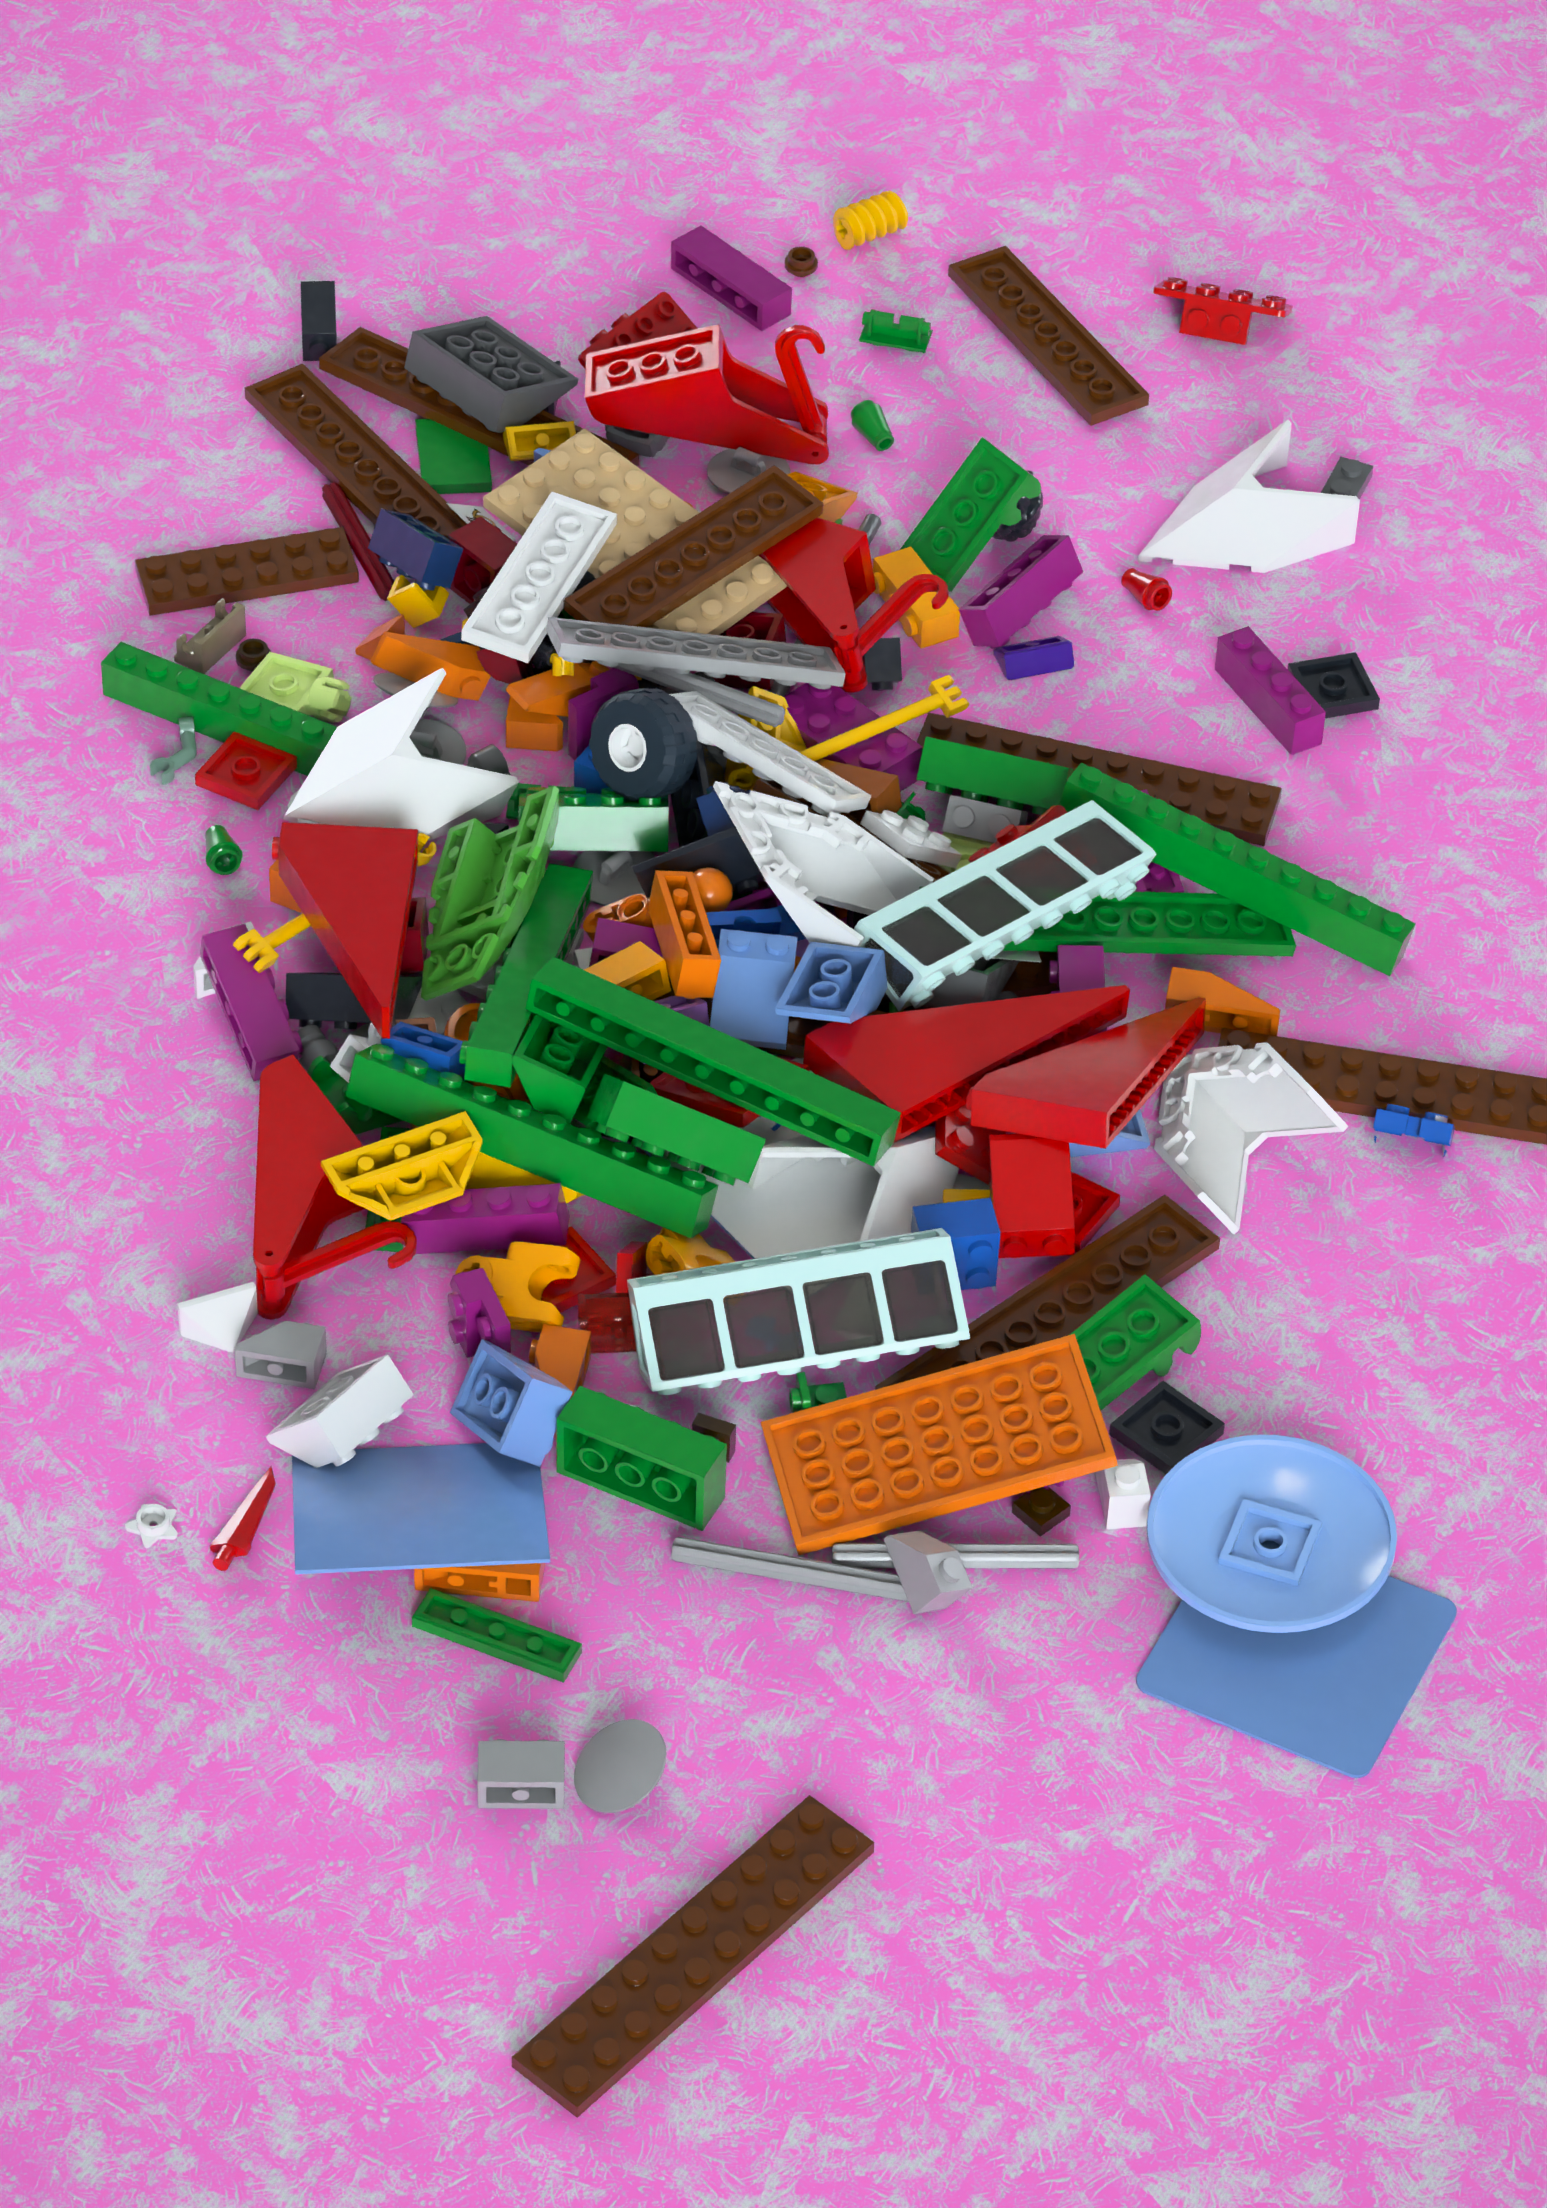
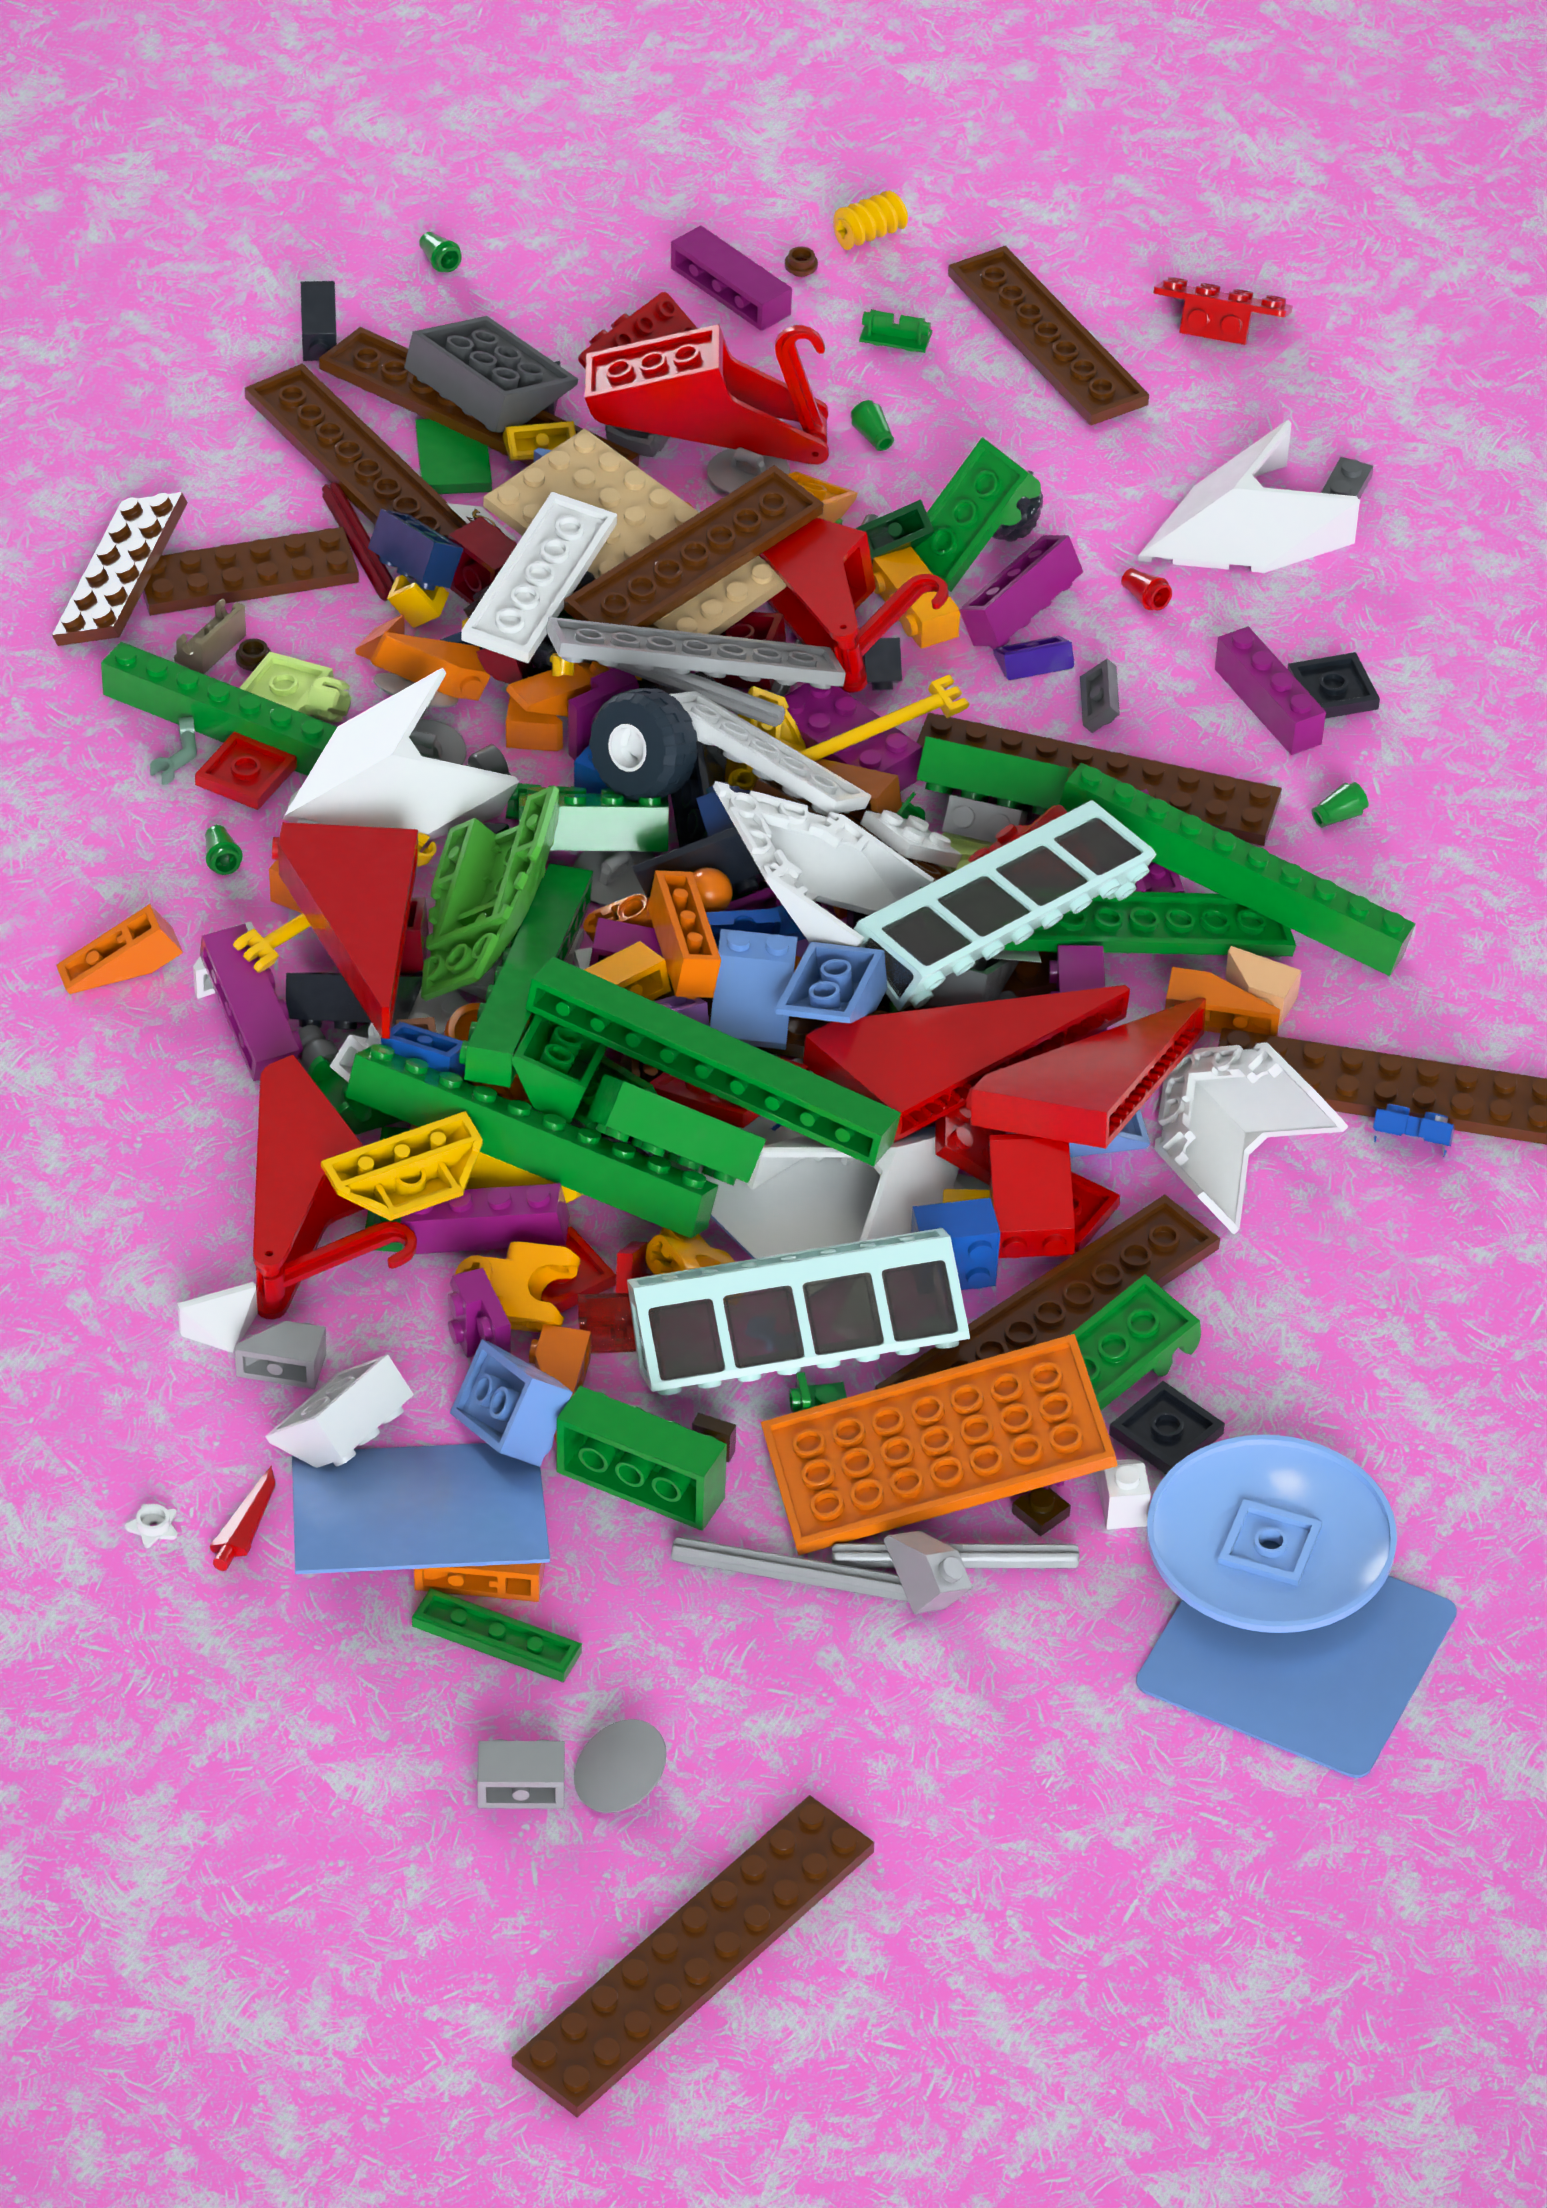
(120, 569): none -> plate
(122, 953): none -> orange slope
(441, 252): none -> green cone
(898, 530): none -> dark green slope
(1099, 695): none -> dark grey plate
(1264, 978): none -> light nougat slope
(1342, 804): none -> green cone

